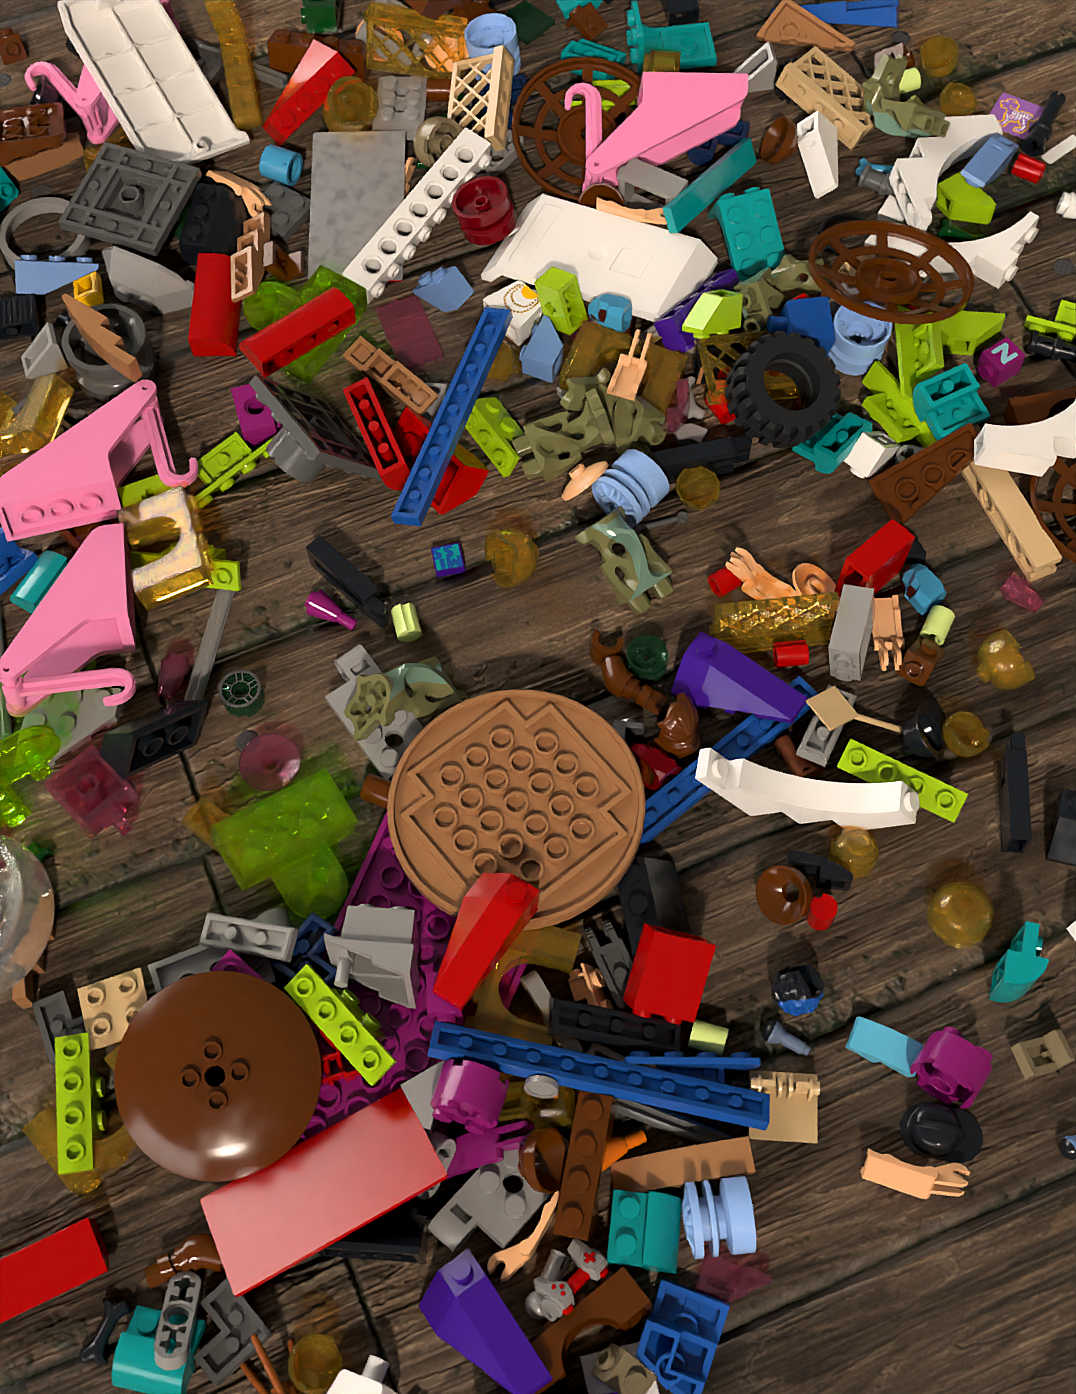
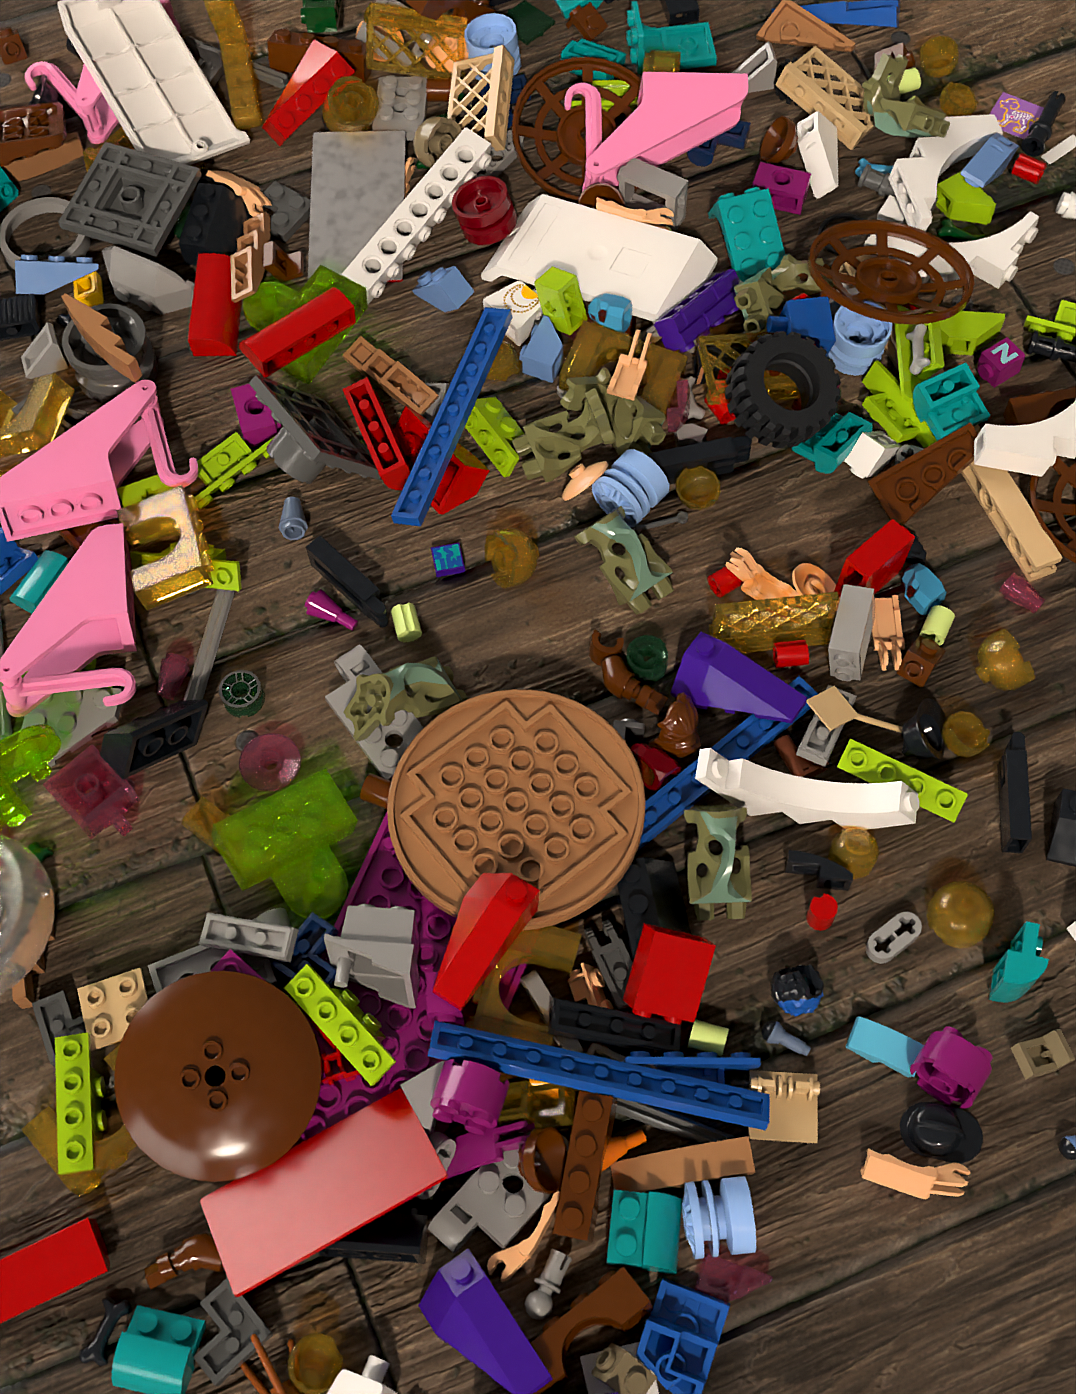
(184, 1332): light grey beam -> none
(281, 165): dark azure piece -> none
(292, 521): none -> sand blue cone
(409, 332): clear pink piece -> none
(541, 1086): light grey piece -> none
(558, 1295): light grey piece -> none
(709, 185): teal tile -> none
(714, 313): lime slope -> none
(719, 884): none -> olive hips
(773, 897): reddish brown piece -> none
(786, 186): none -> magenta brick
(889, 931): none -> light grey beam
(917, 338): none -> light grey piece

